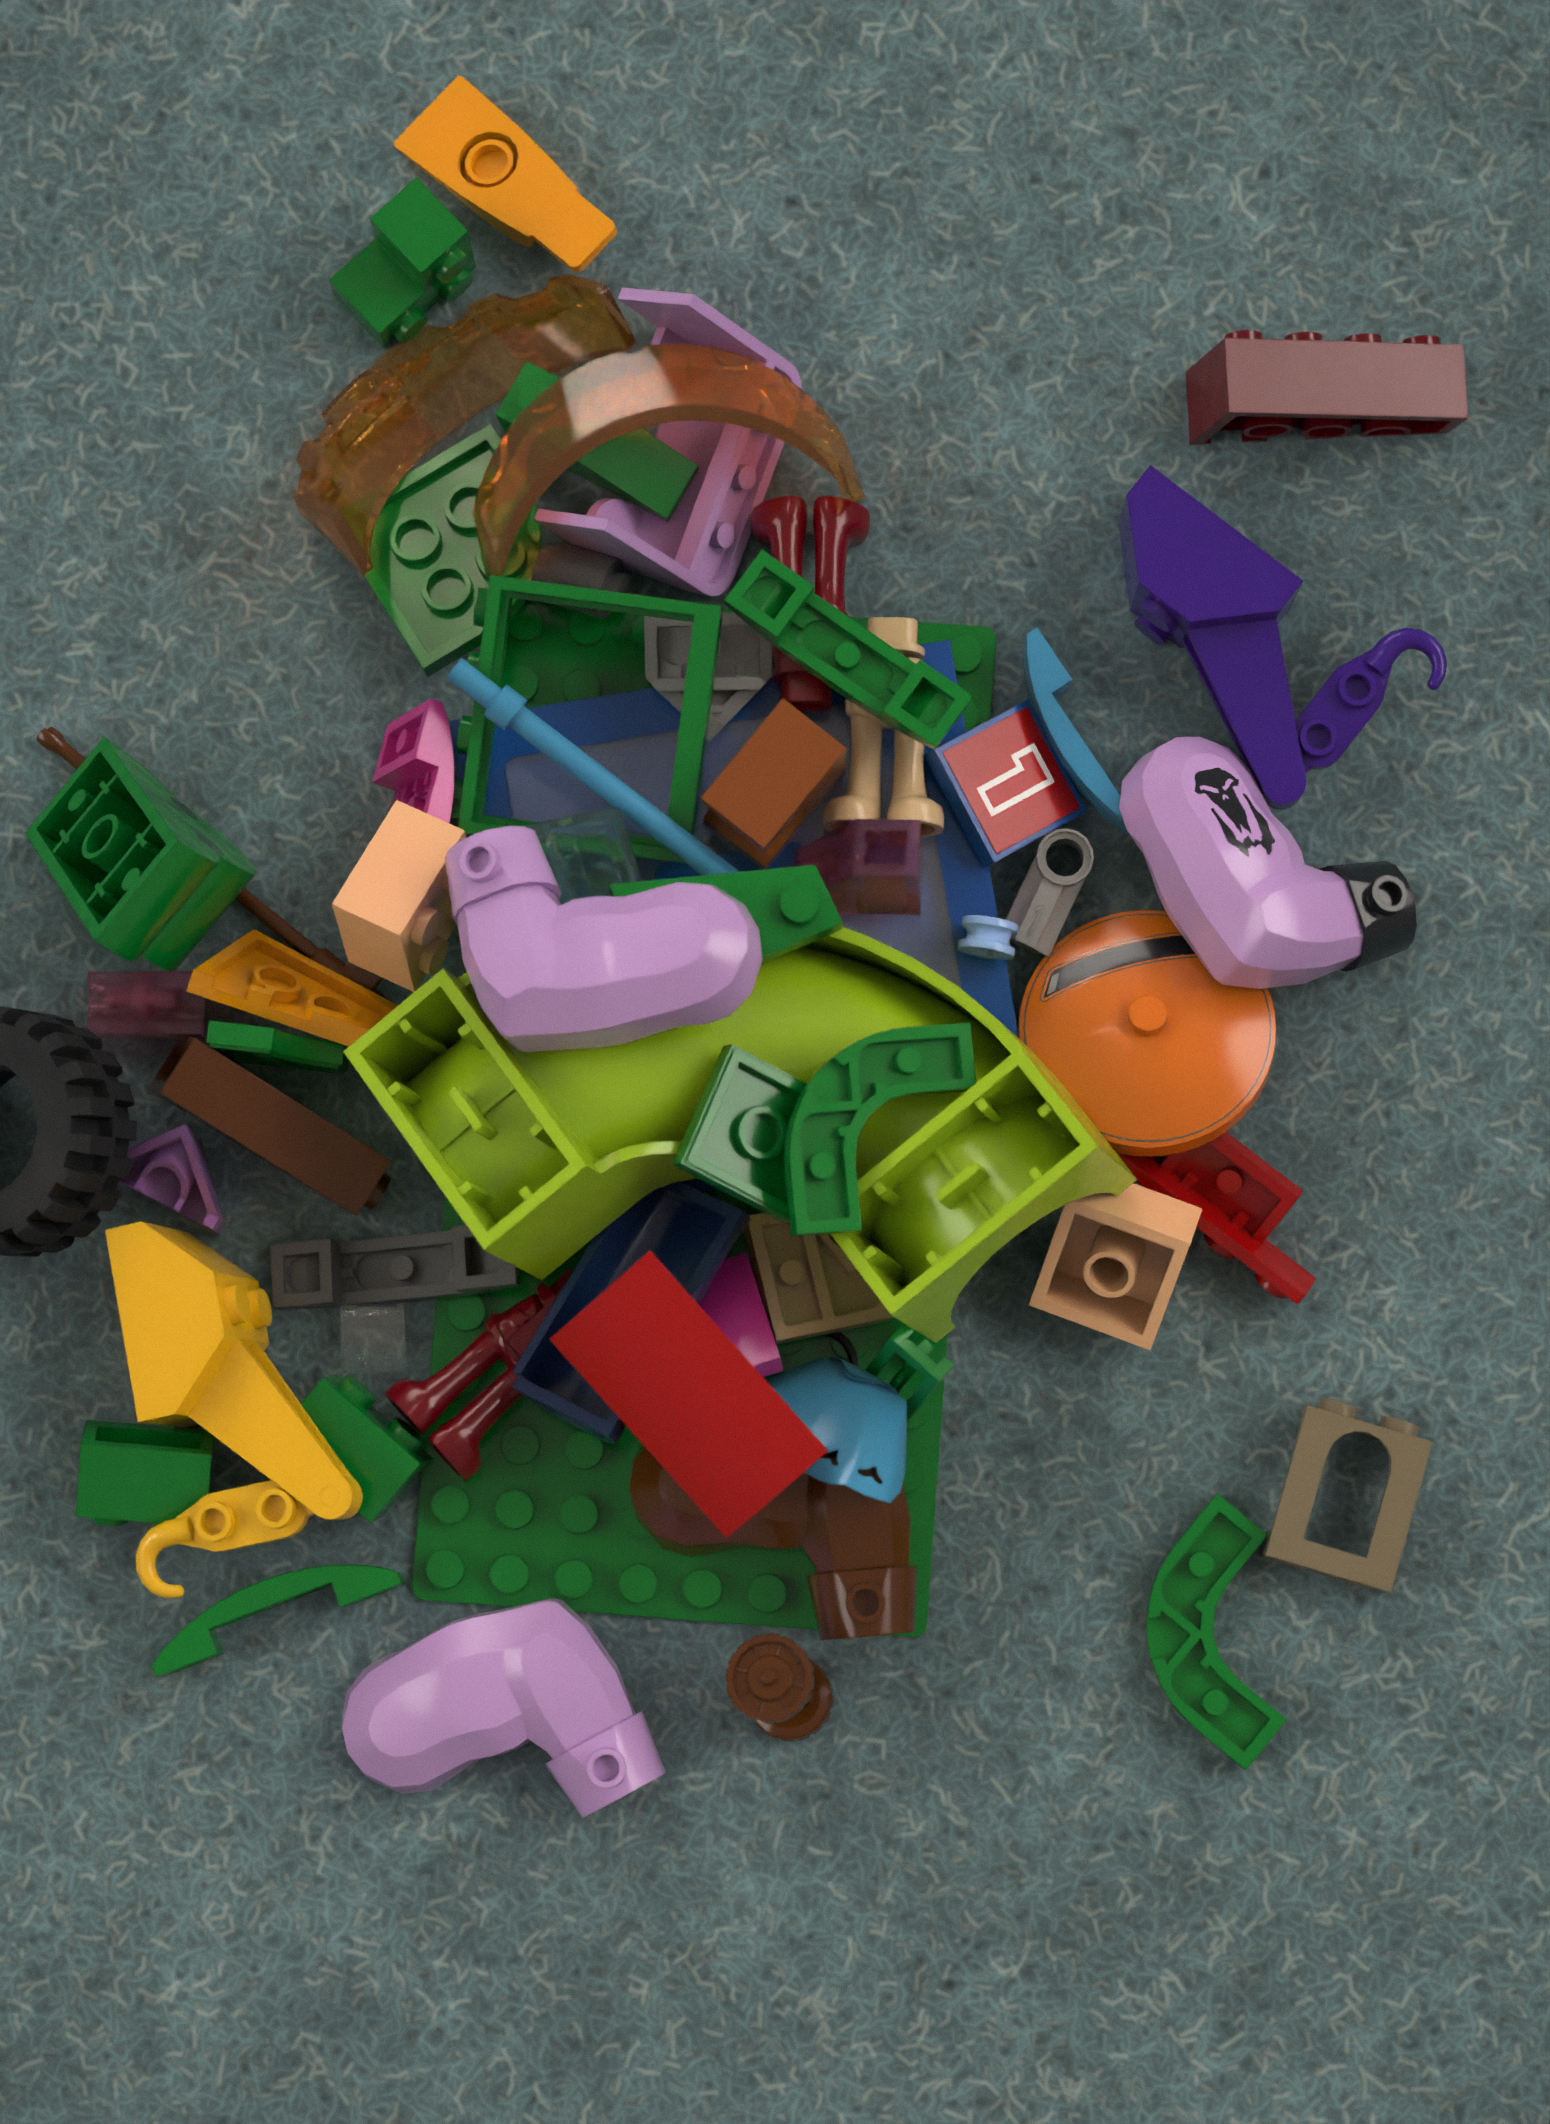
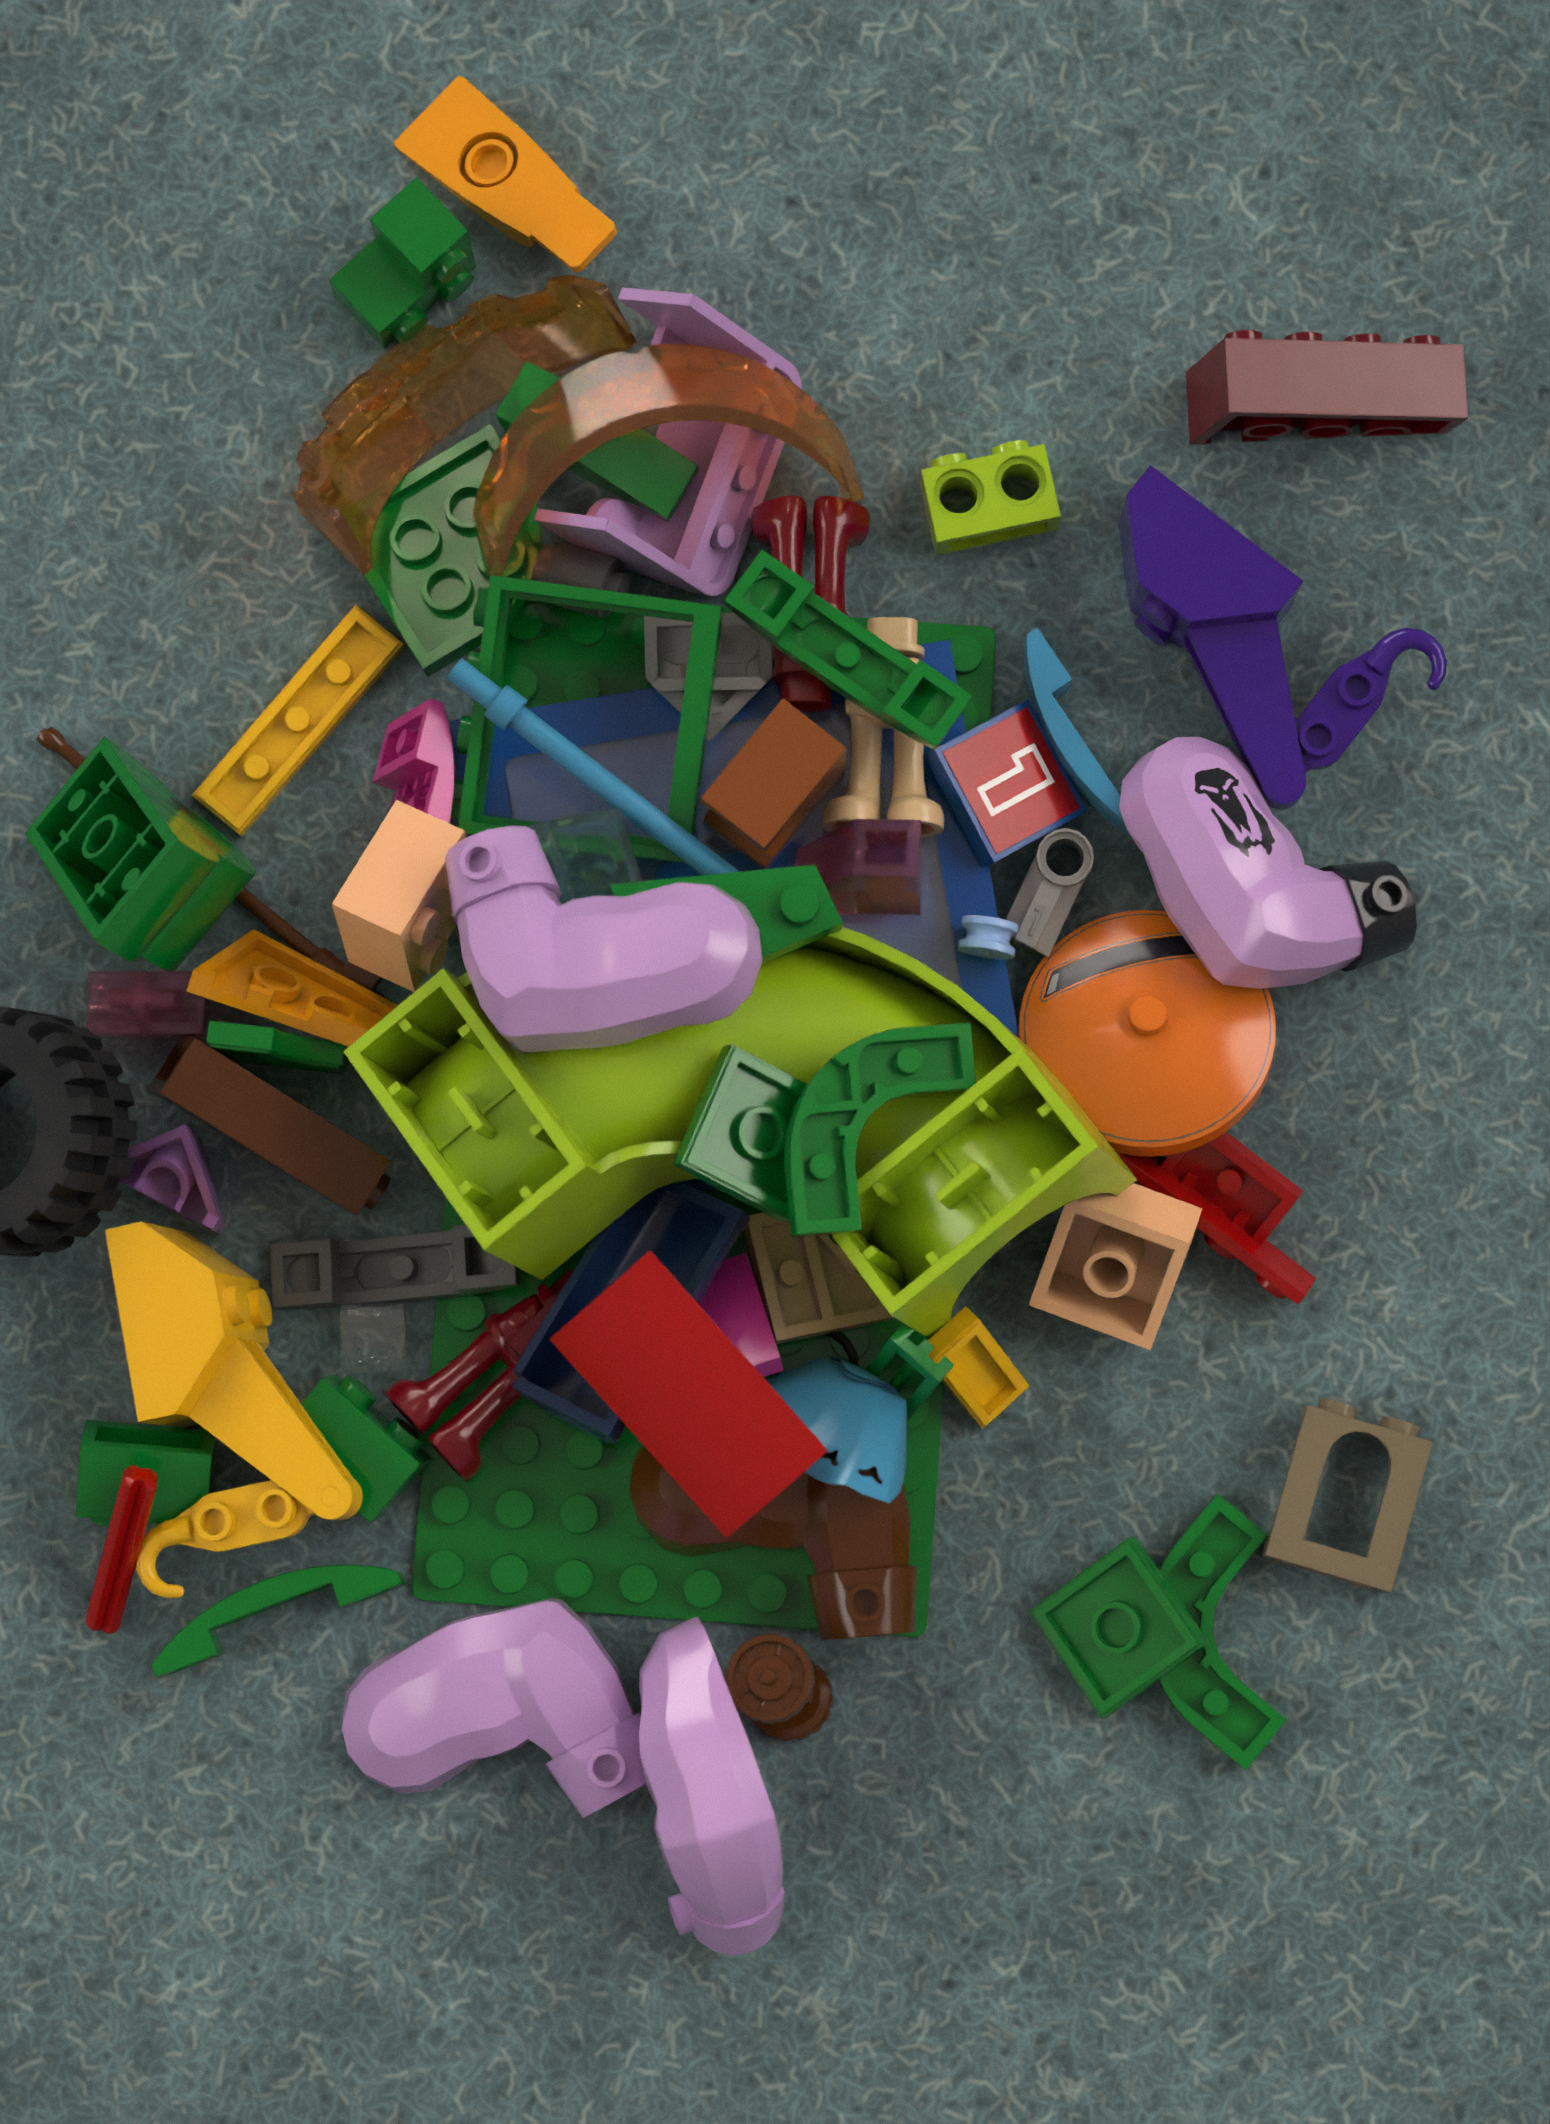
(121, 1549): none -> red axle
(298, 721): none -> yellow tile
(708, 1797): none -> lavender piece
(982, 1372): none -> yellow tile
(995, 514): none -> lime brick
(1118, 1627): none -> green tile

